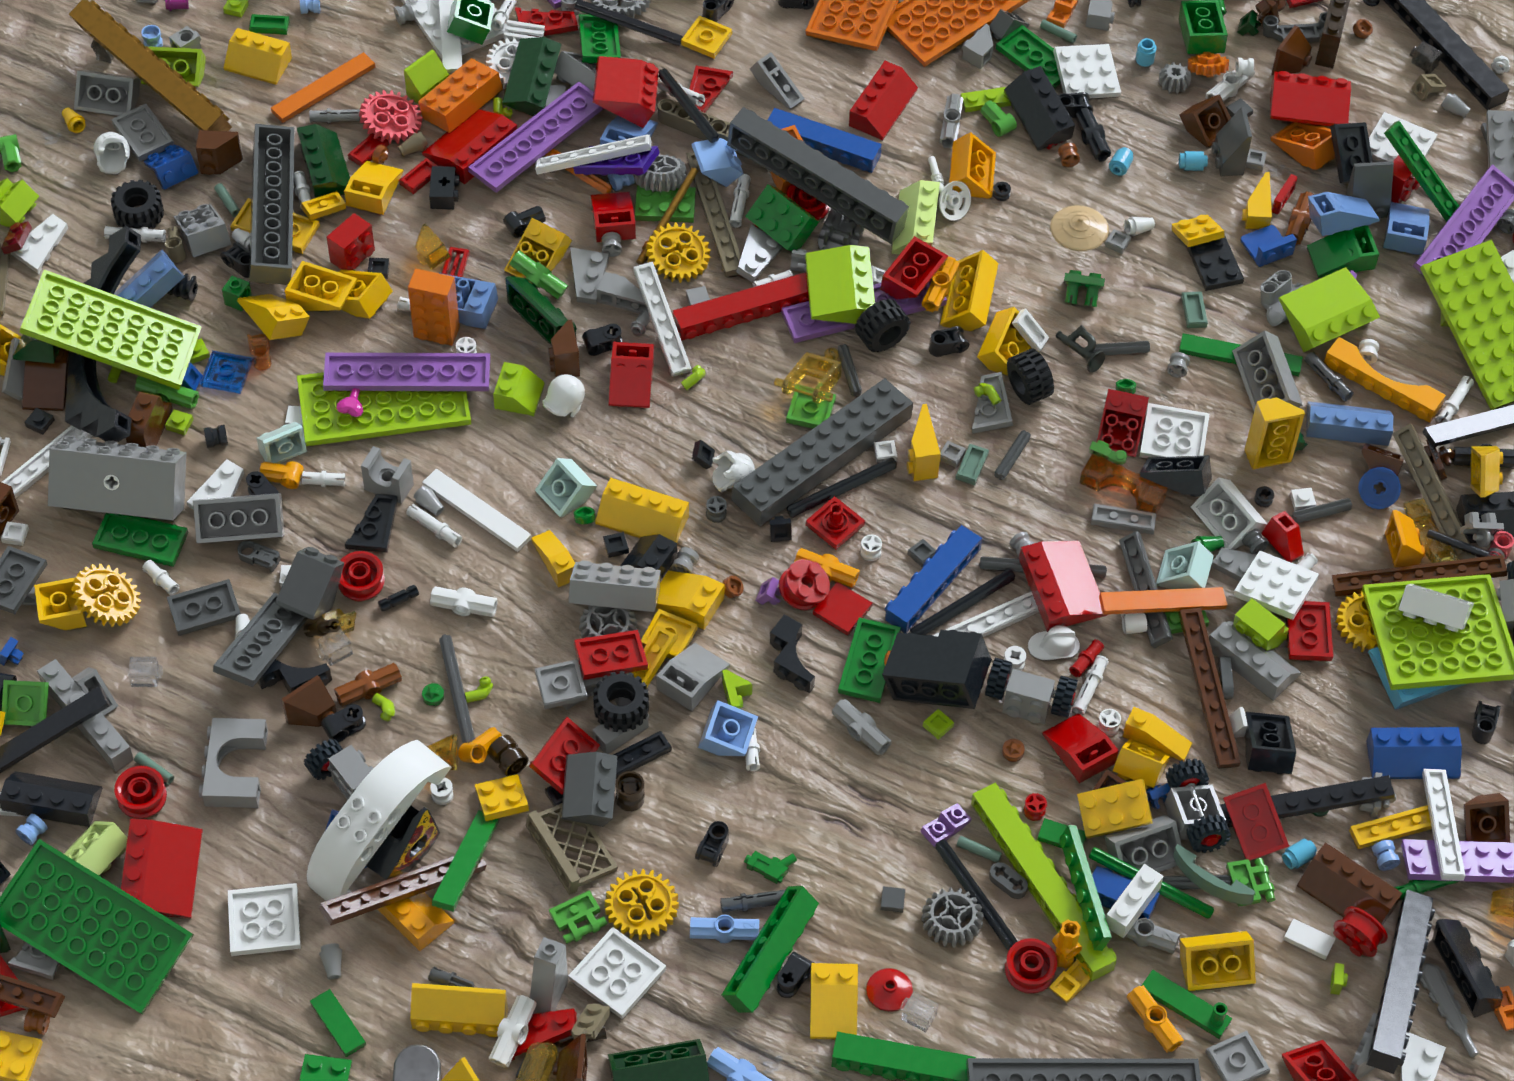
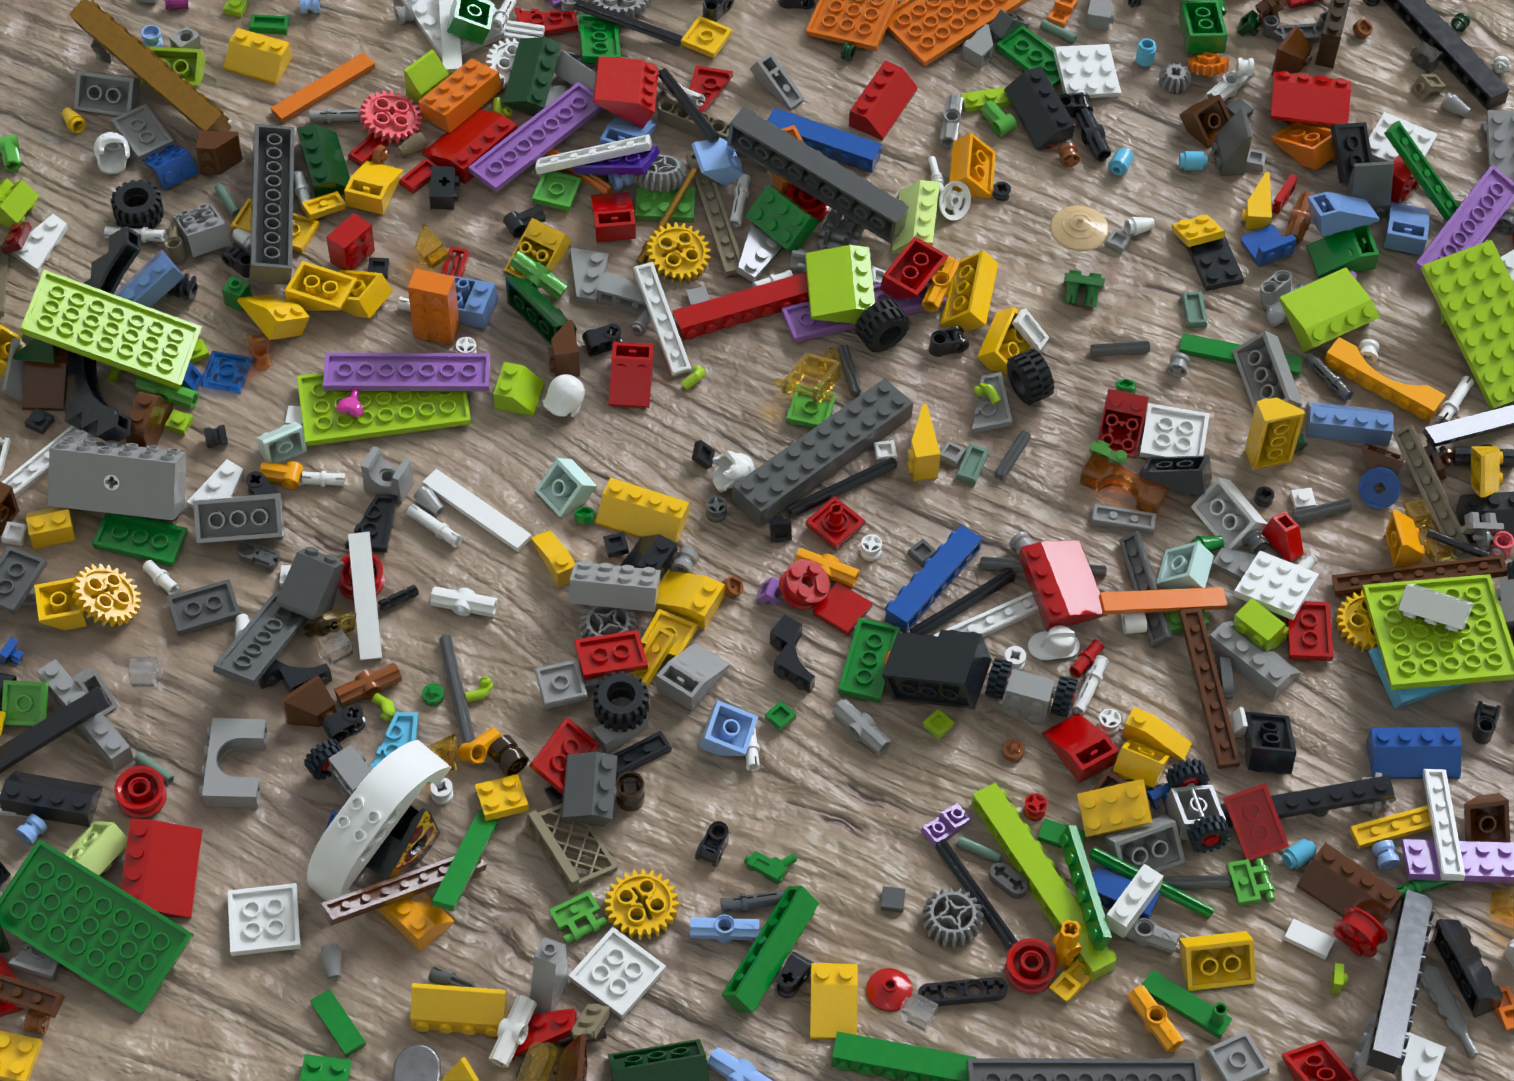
(50, 527): none -> yellow slope
(365, 596): none -> white tile
(400, 732): none -> medium azure wing
(557, 190): none -> bright green plate
(611, 244): light grey wheel -> none
(735, 688): lime slope -> none
(780, 716): none -> green plate
(848, 51): none -> dark green bush
(961, 987): none -> black beam
(1094, 360): pearl dark grey piece -> none
(1236, 893): sand green slope -> none
(1460, 22): none -> dark green bush

